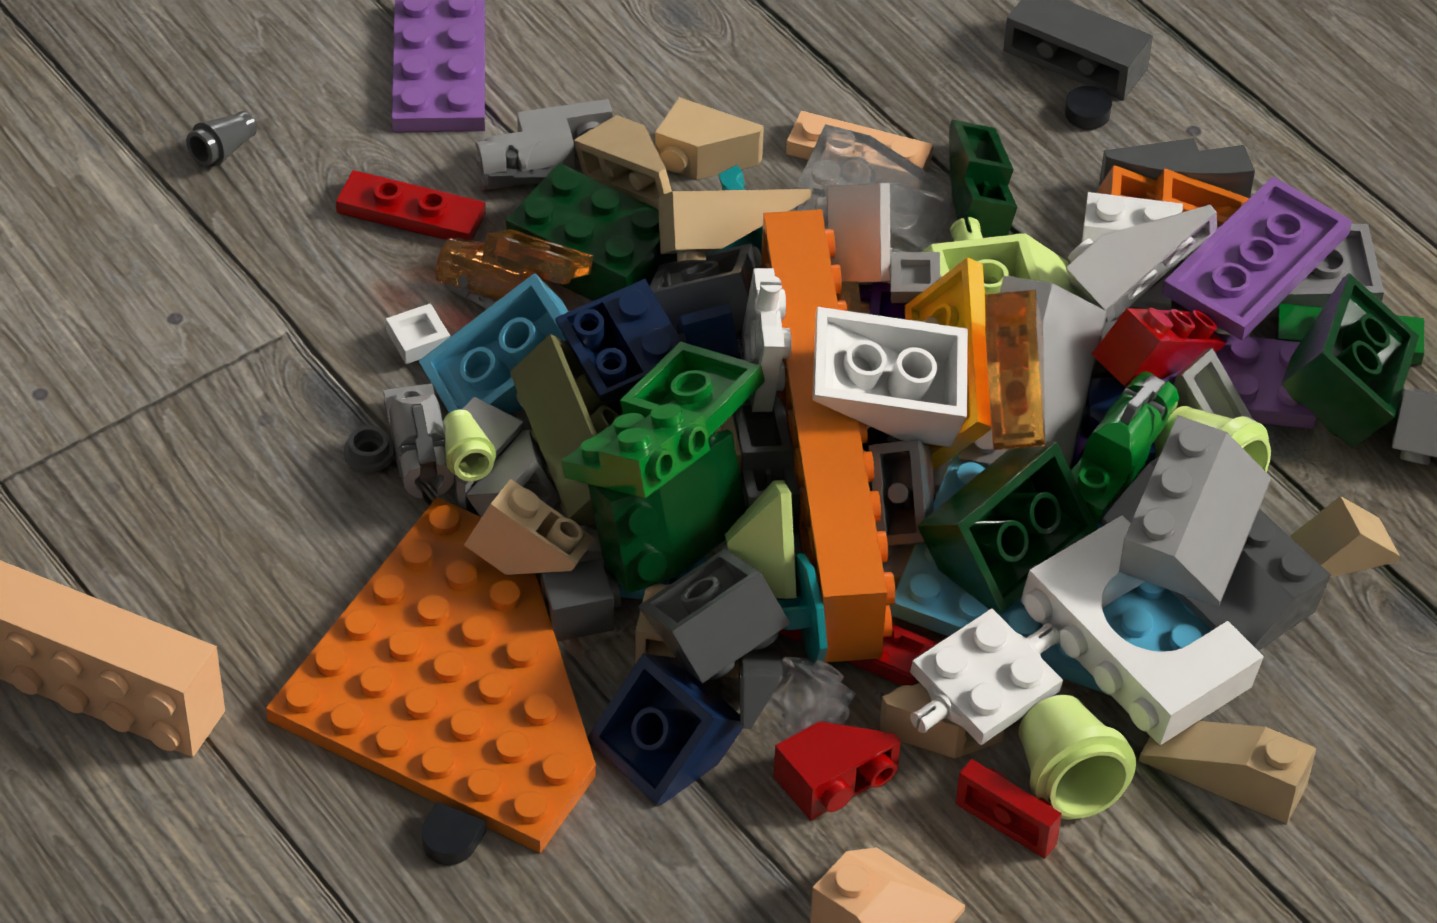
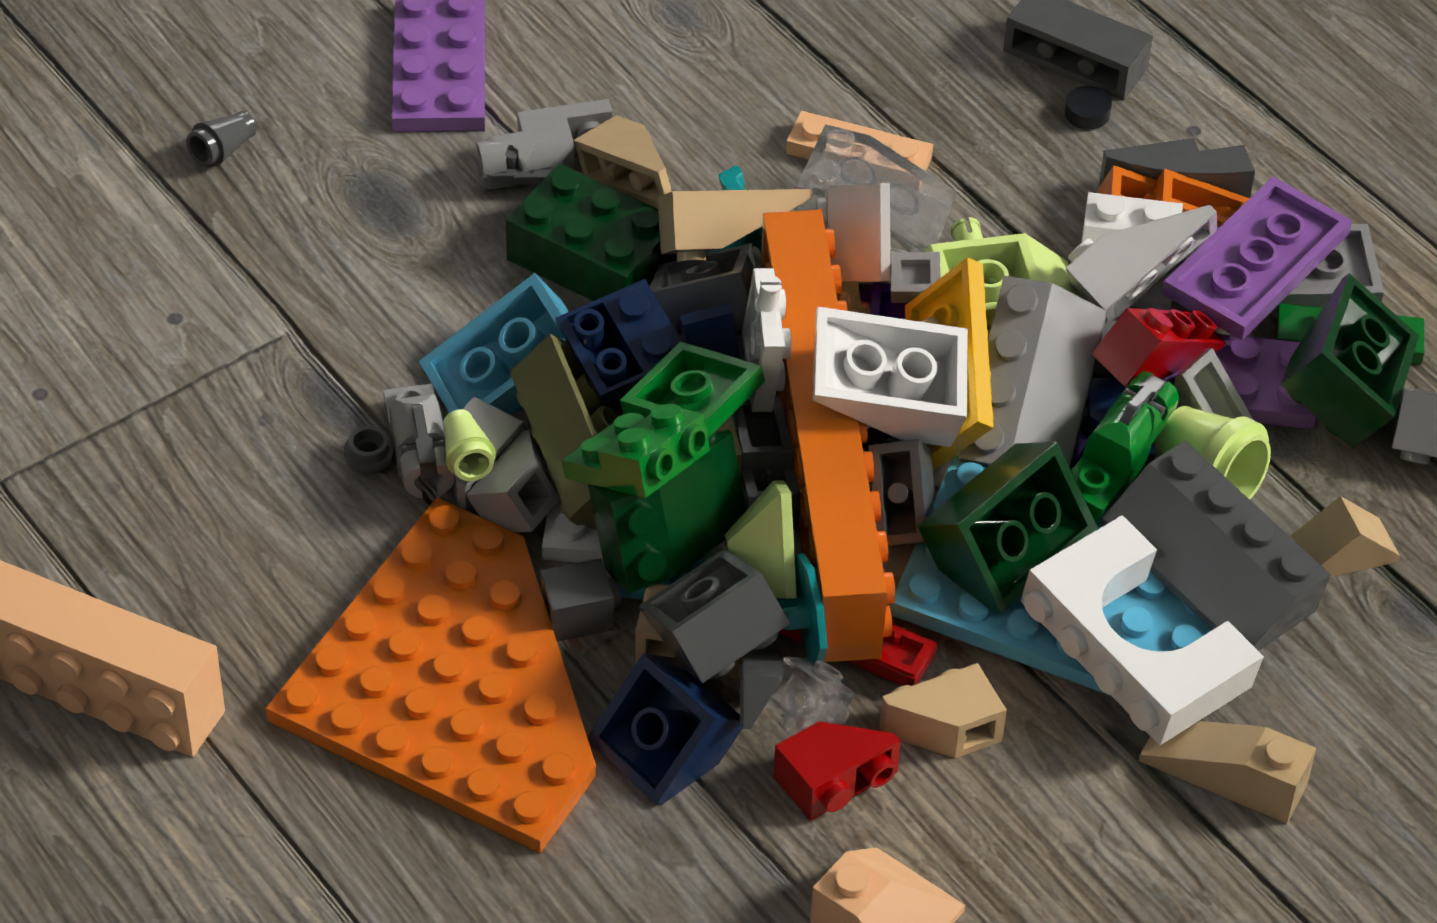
(410, 207): red plate -> none
(416, 332): white plate -> none
(451, 834): black tile -> none
(502, 262): clear orange plate -> none
(527, 535): tan slope -> none
(706, 141): tan slope -> none
(981, 178): dark green slope -> none
(985, 676): white plate -> none
(1008, 808): red plate -> none
(1015, 369): clear orange slope -> none
(1074, 757): yellowish green piece -> none
(1195, 513): light grey slope -> none

